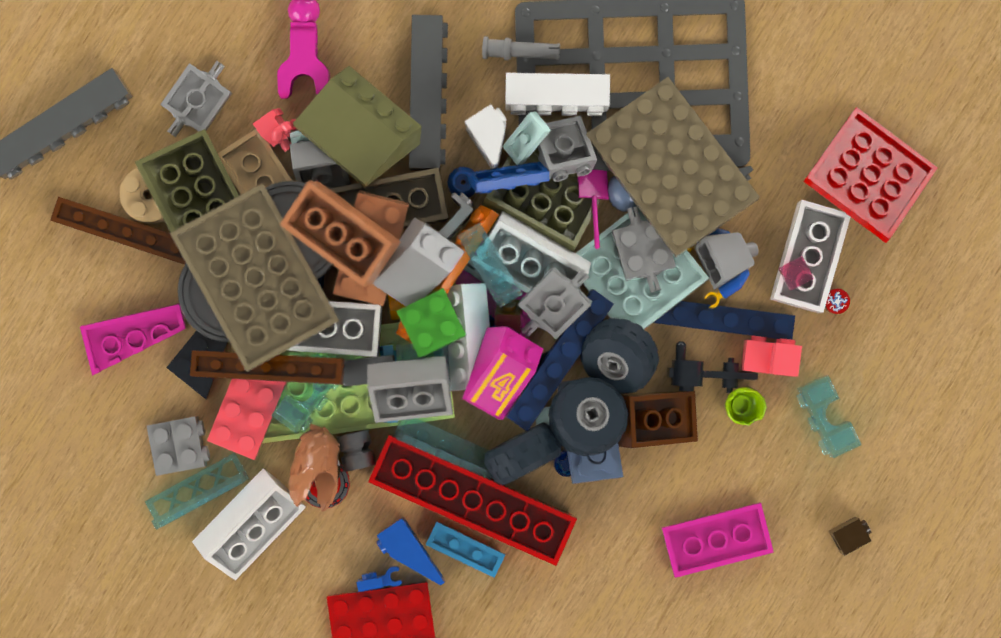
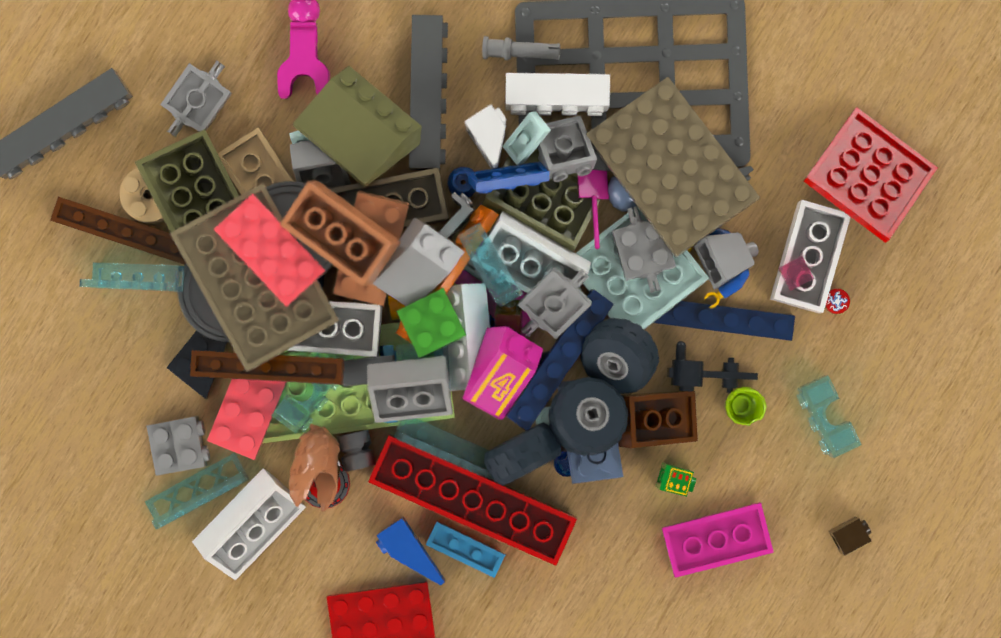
(123, 336): dark pink wing -> none
(136, 277): none -> clear light blue fence
(269, 250): none -> coral plate
(274, 129): coral piece -> none
(372, 581): blue plate -> none
(675, 480): none -> green slope
(771, 358): coral brick -> none

